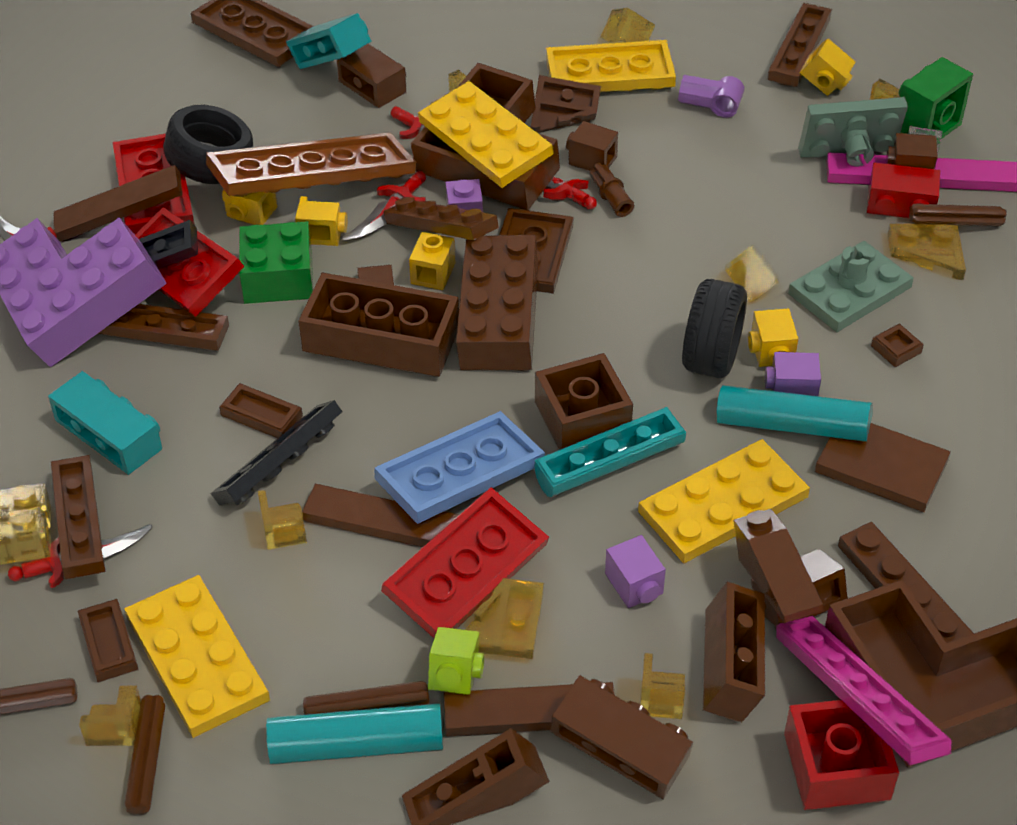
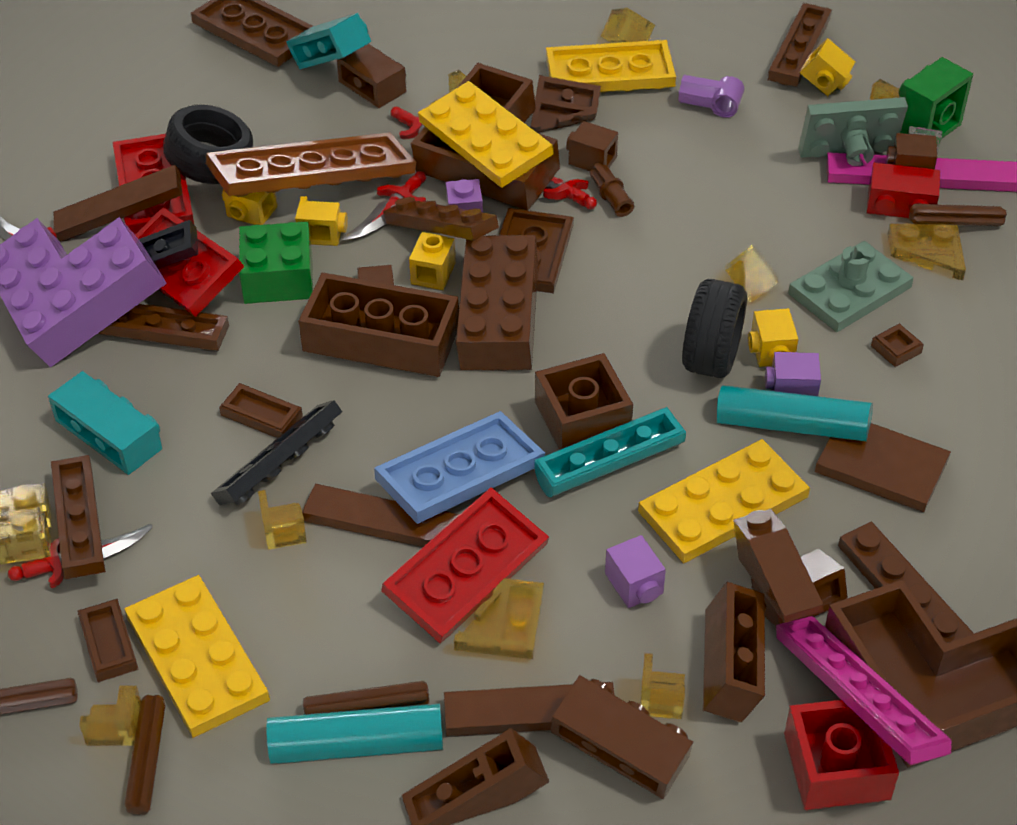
(455, 660): lime brick -> none

